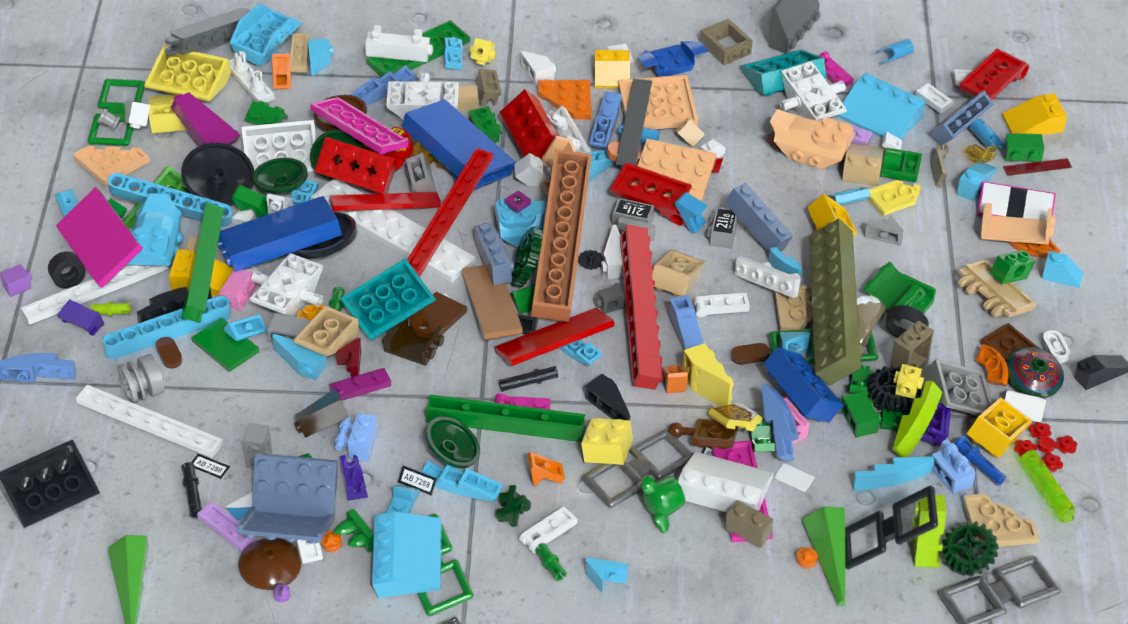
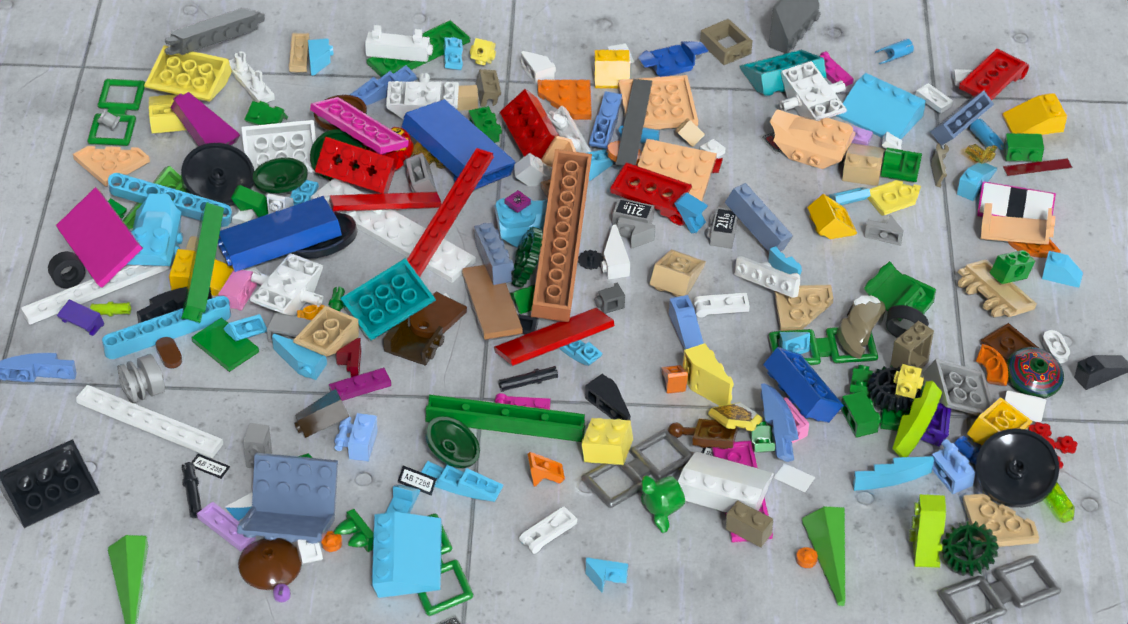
(16, 280): medium lavender brick -> none
(62, 199): medium azure piece -> none
(136, 113): white slope -> none
(261, 33): medium azure slope -> none
(281, 71): orange slope -> none
(353, 478): dark purple hinge -> none
(515, 505): dark green hips -> none
(550, 562): green pin -> none
(641, 307): brick -> none
(750, 353): reddish brown tile -> none
(834, 302): olive brick -> none
(891, 527): black bar -> none
(1017, 468): none -> black dish

